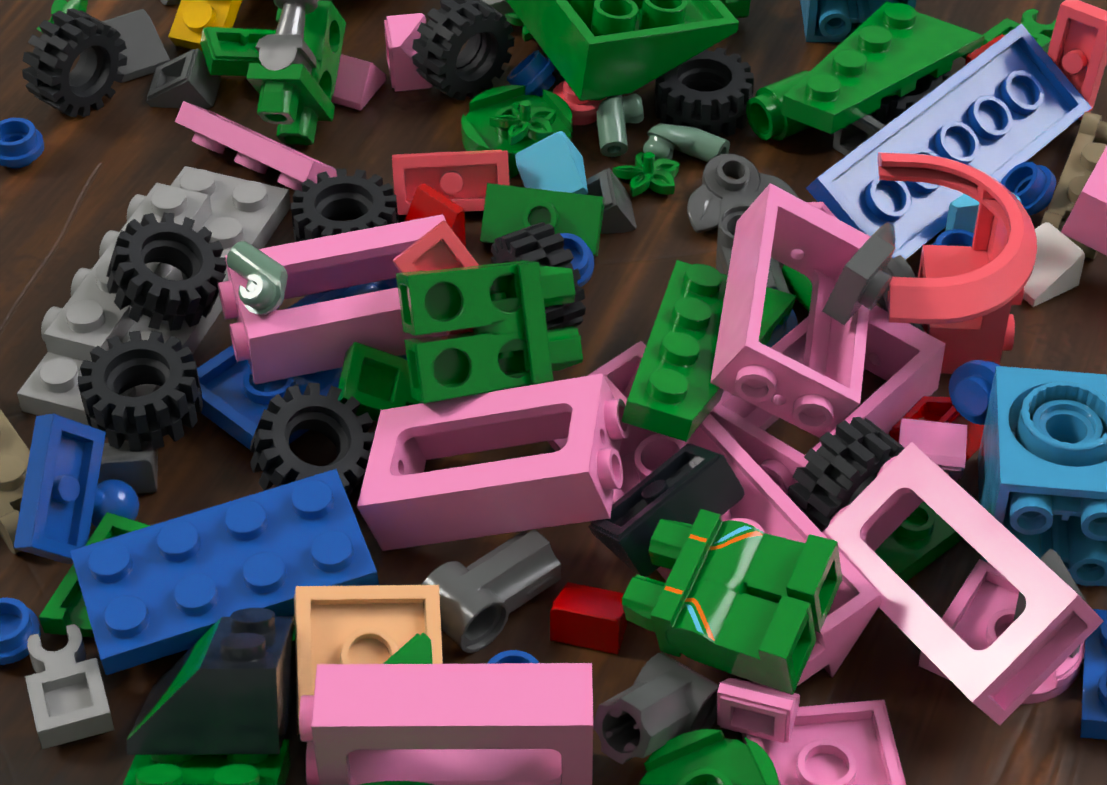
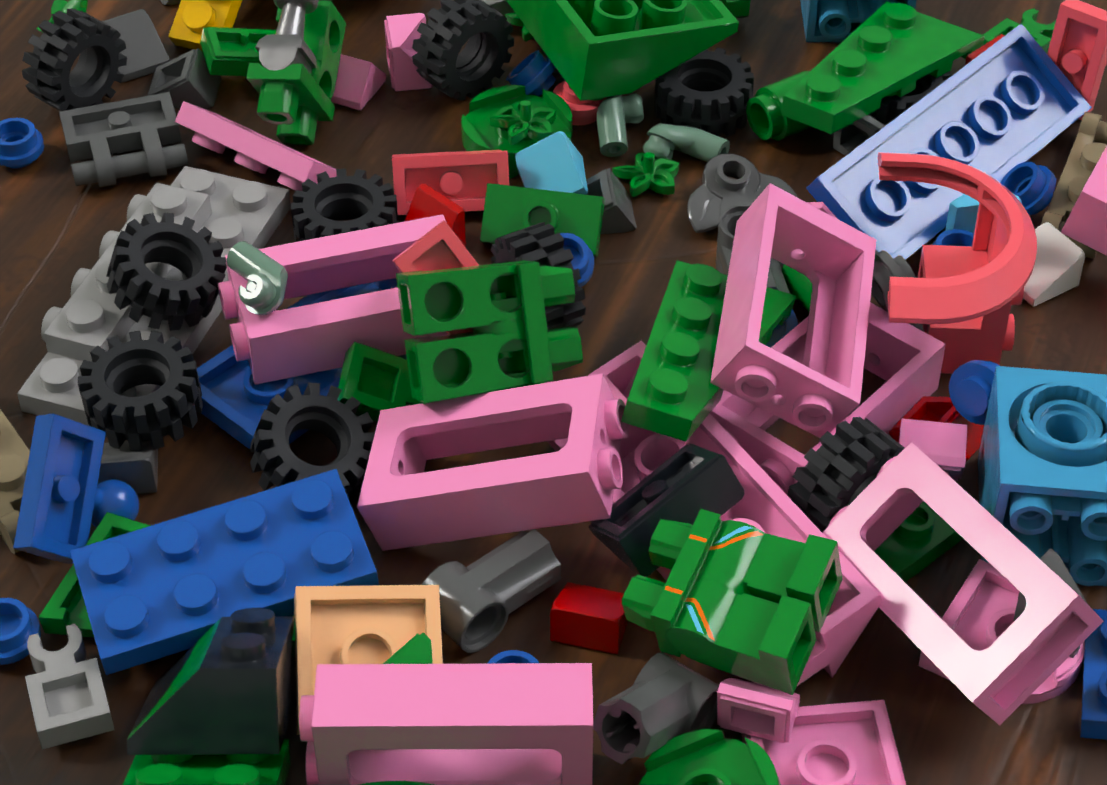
(120, 128): none -> dark grey plate
(863, 276): dark grey plate -> none

